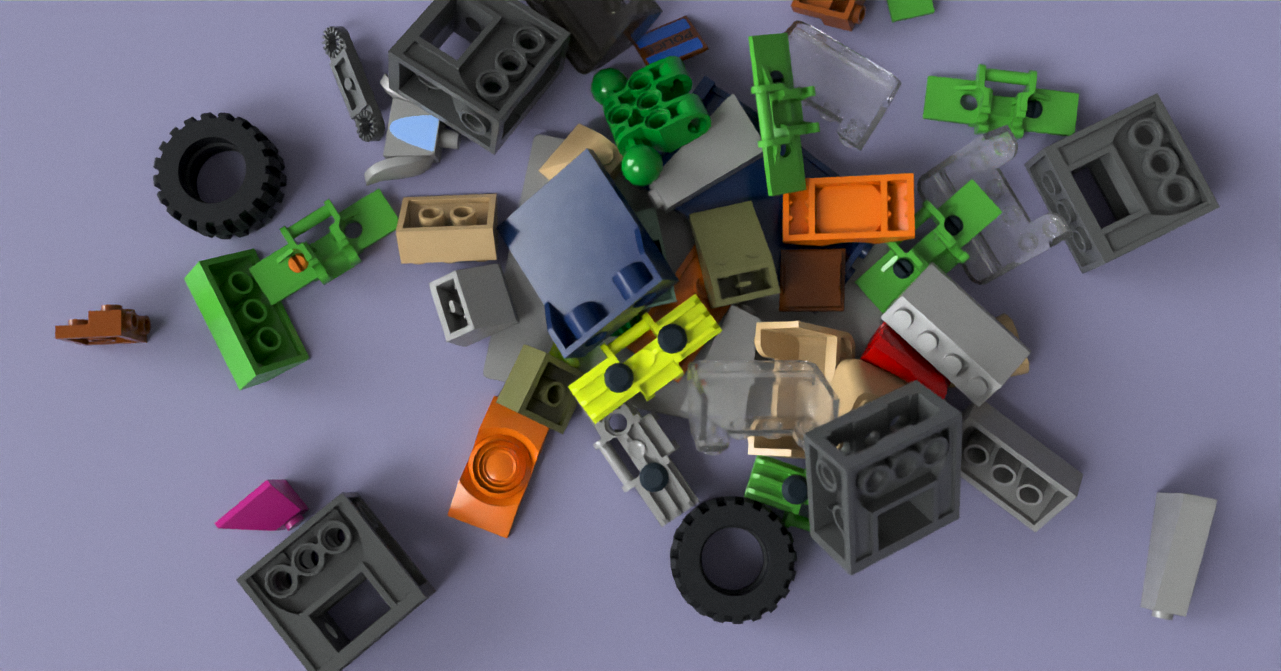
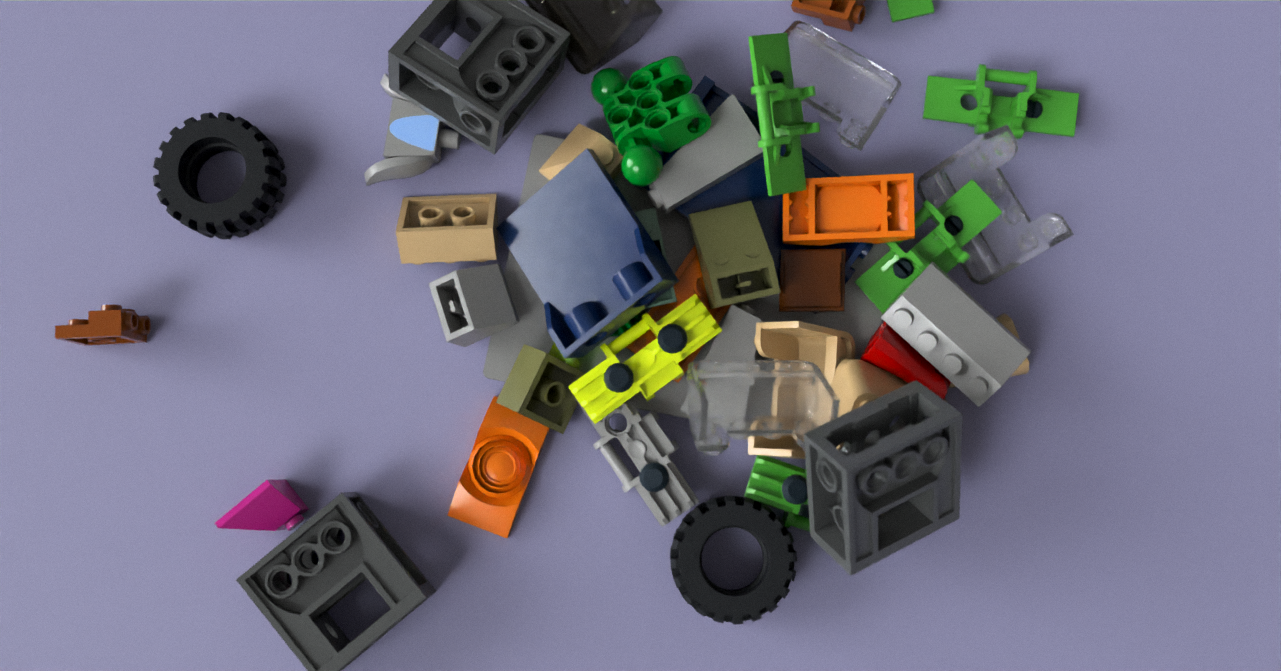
(248, 330): bright green slope -> none
(331, 255): bright green piece -> none
(353, 83): dark grey plate -> none
(671, 39): piece -> none
(1014, 467): light grey slope -> none
(1140, 173): dark grey piece -> none
(1175, 552): light grey slope -> none

